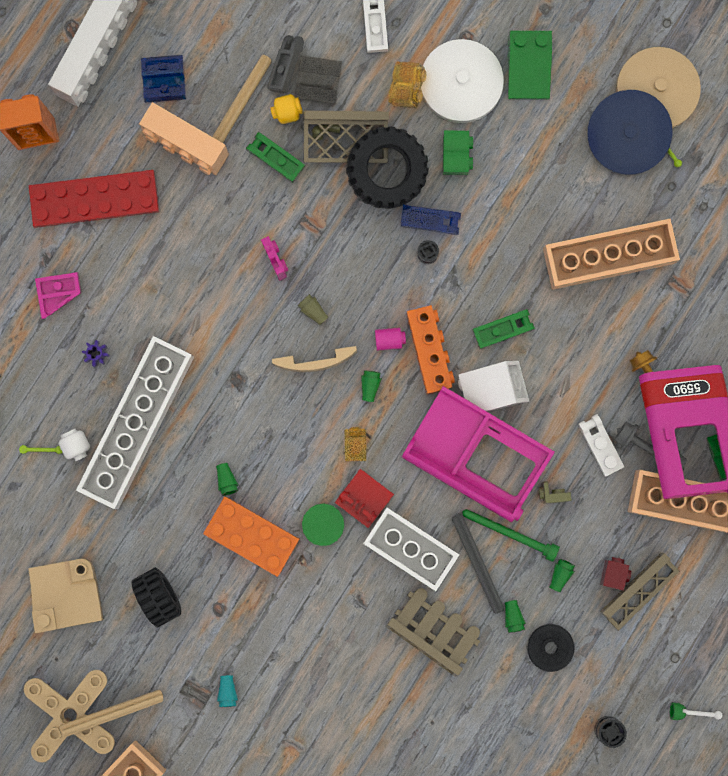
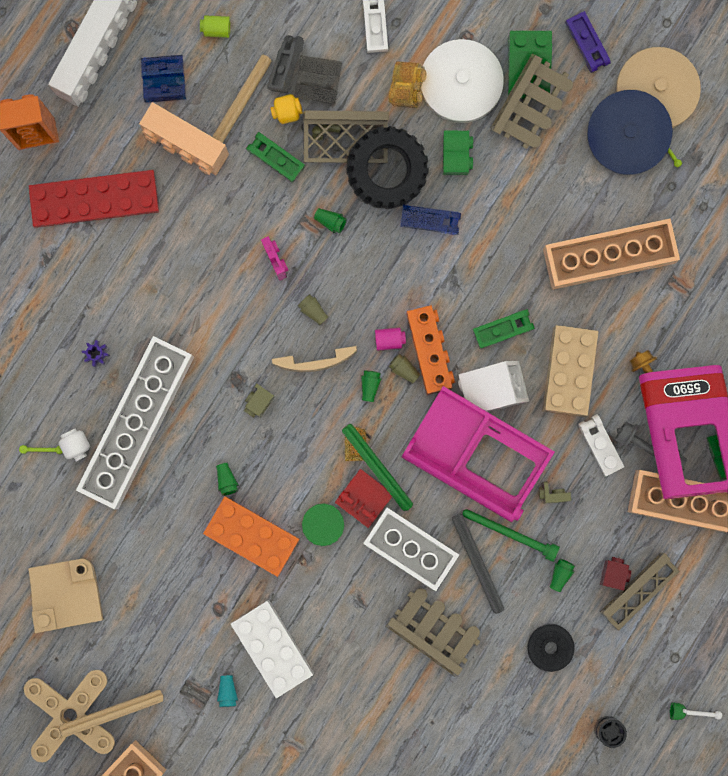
(56, 292): dark pink wing -> none
(156, 597): black tyre -> none
(215, 26): none -> lime brick
(258, 401): none -> olive brick
(272, 649): none -> white brick
(331, 220): none -> green cone
(377, 467): none -> green axle
(402, 367): none -> olive cone
(426, 255): black wheel -> none
(513, 617): green cone -> none
(523, 85): none -> dark tan fence
(570, 371): none -> tan brick
(587, 41): none -> dark purple plate

